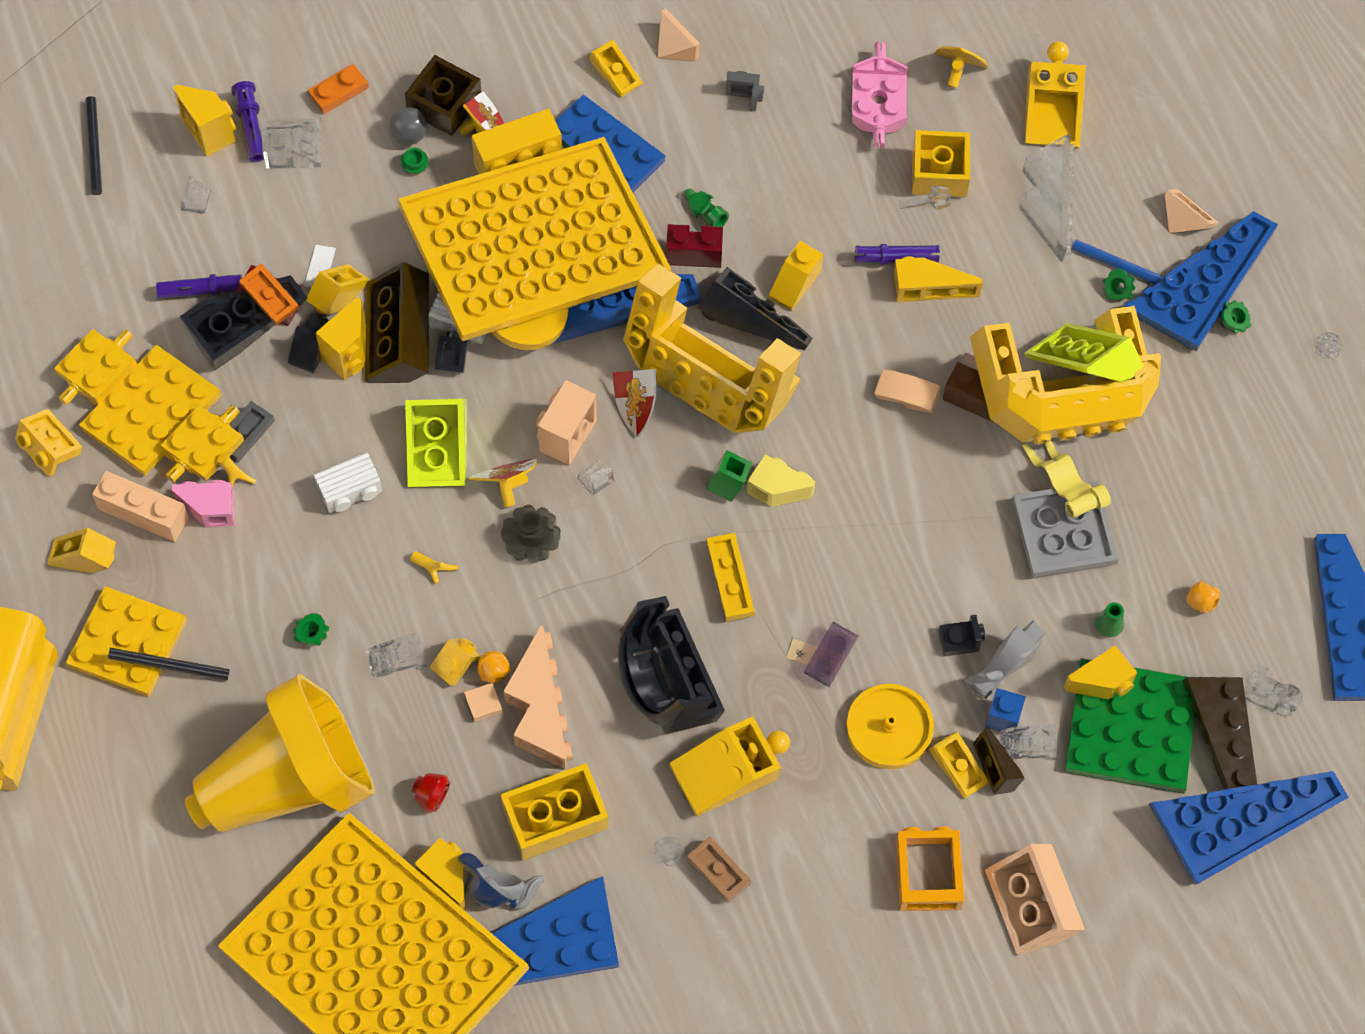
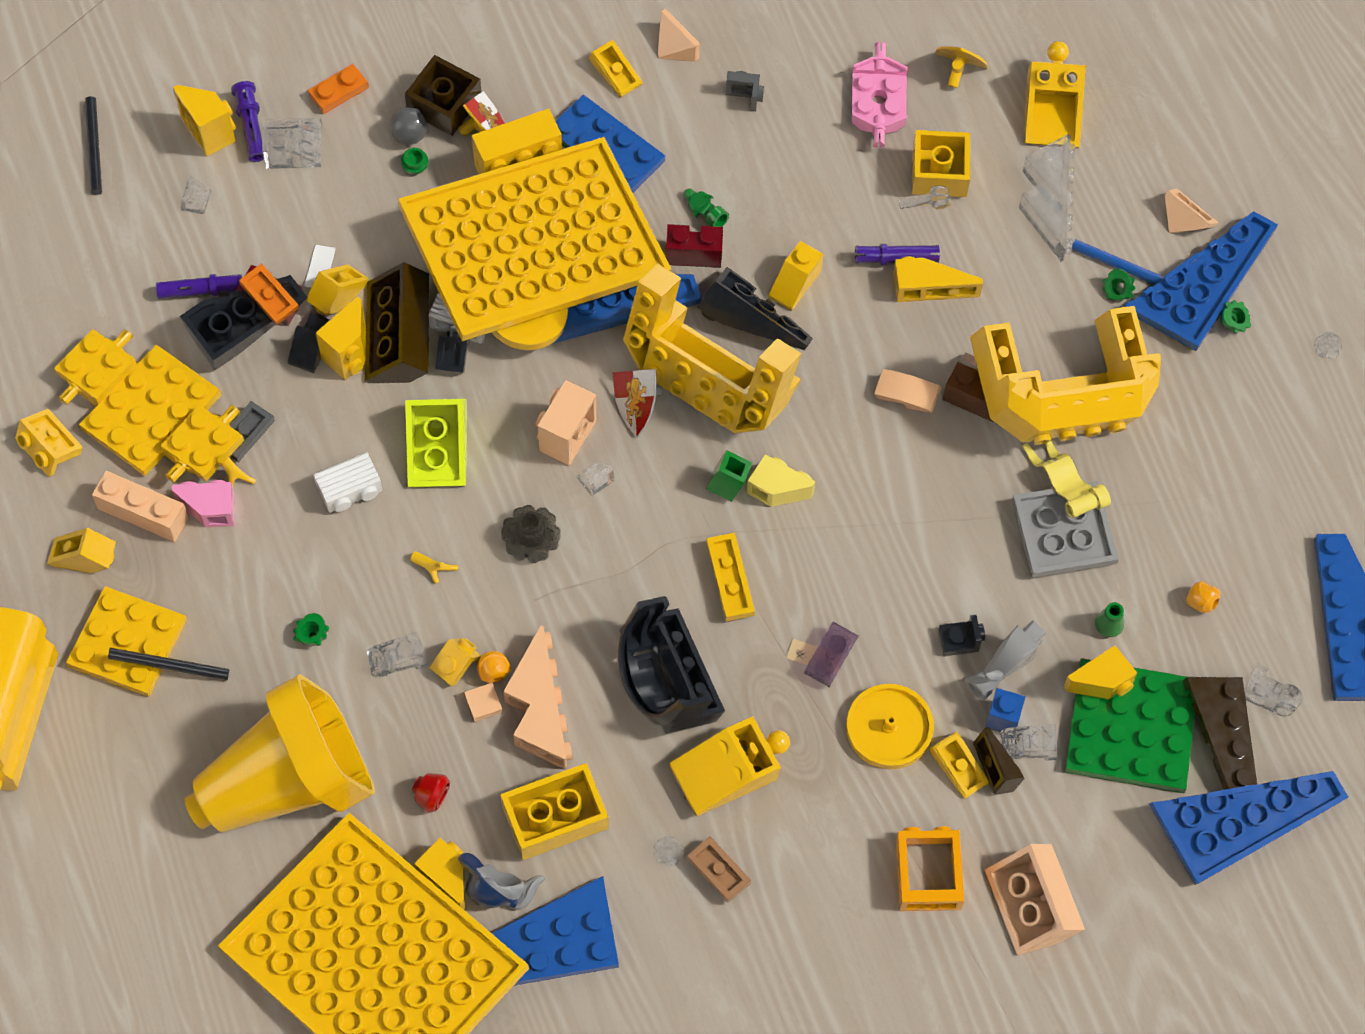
(509, 477): shield -> none
(1089, 352): neon yellow slope -> none

